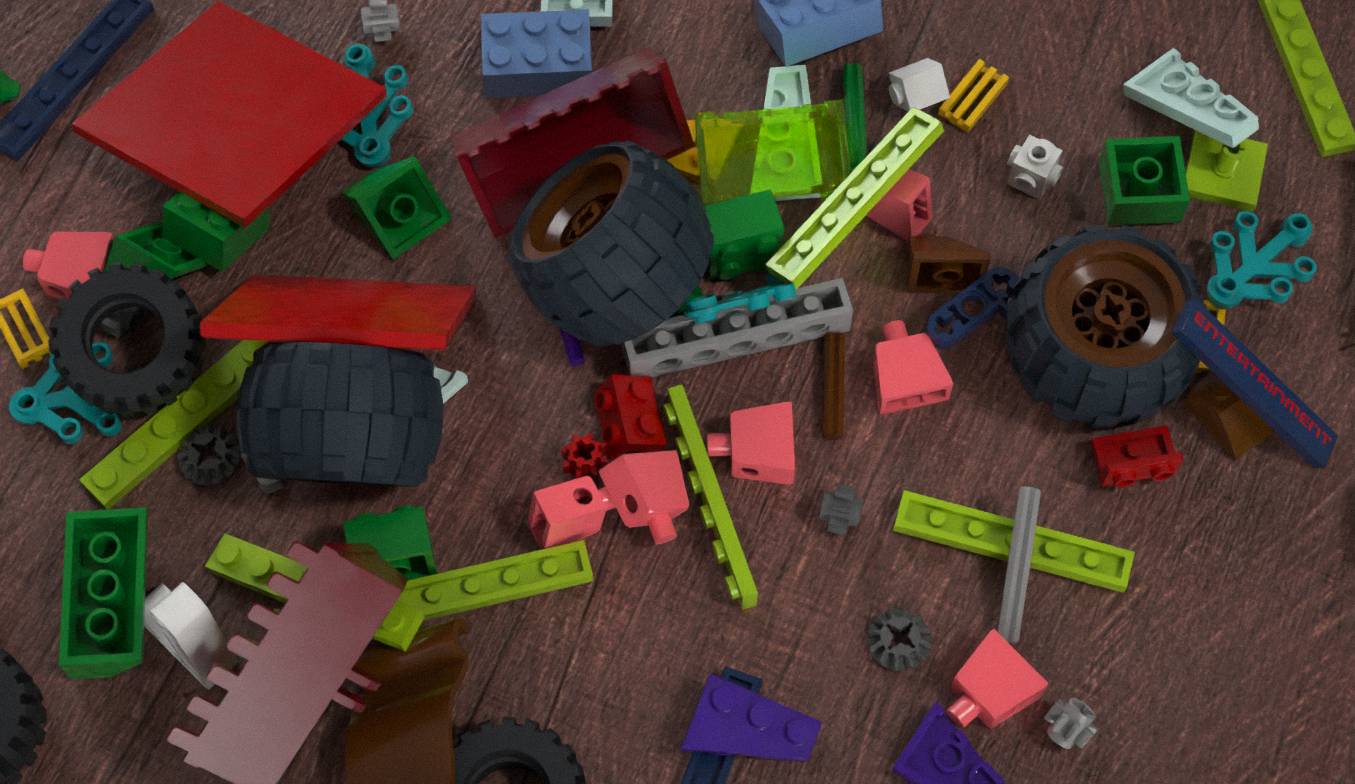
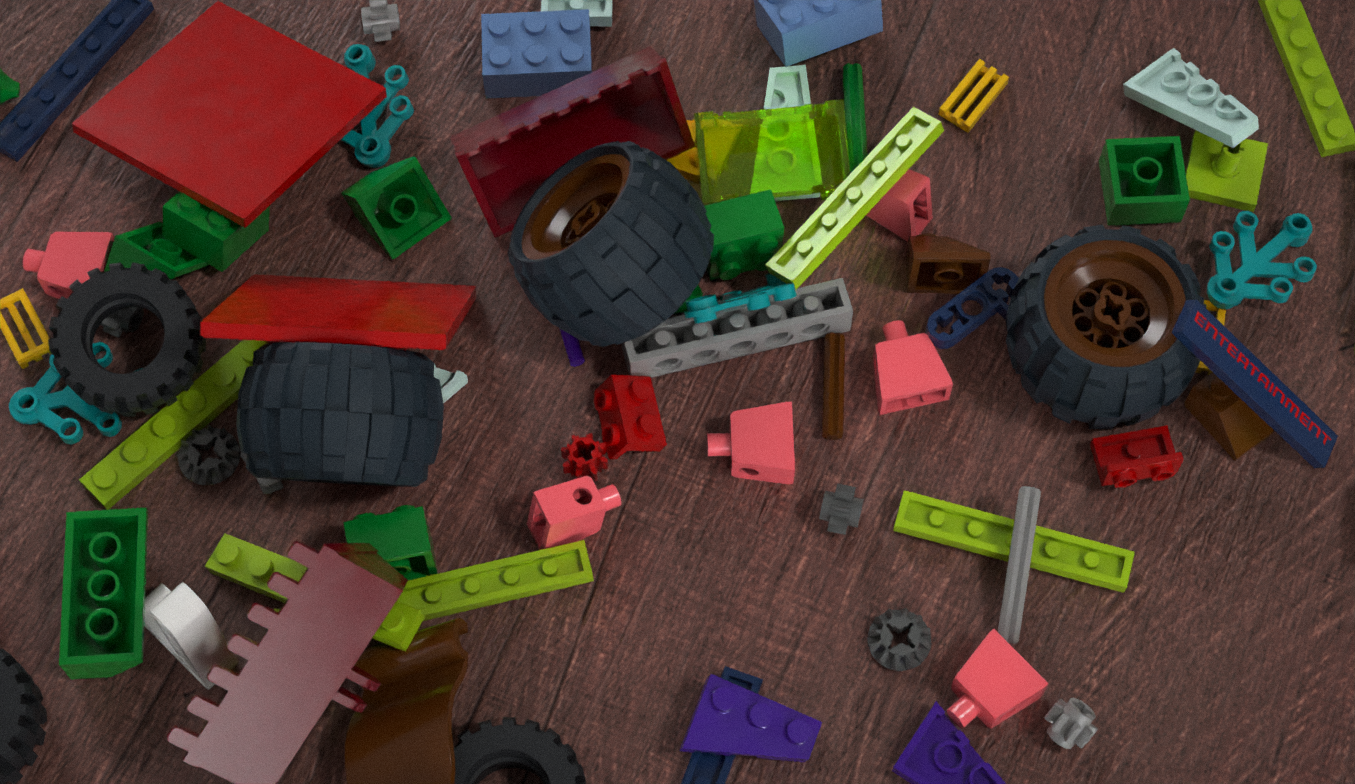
(648, 491): coral torso -> none
(714, 511): lime plate -> none
(918, 85): white brick -> none
(1034, 166): white brick -> none

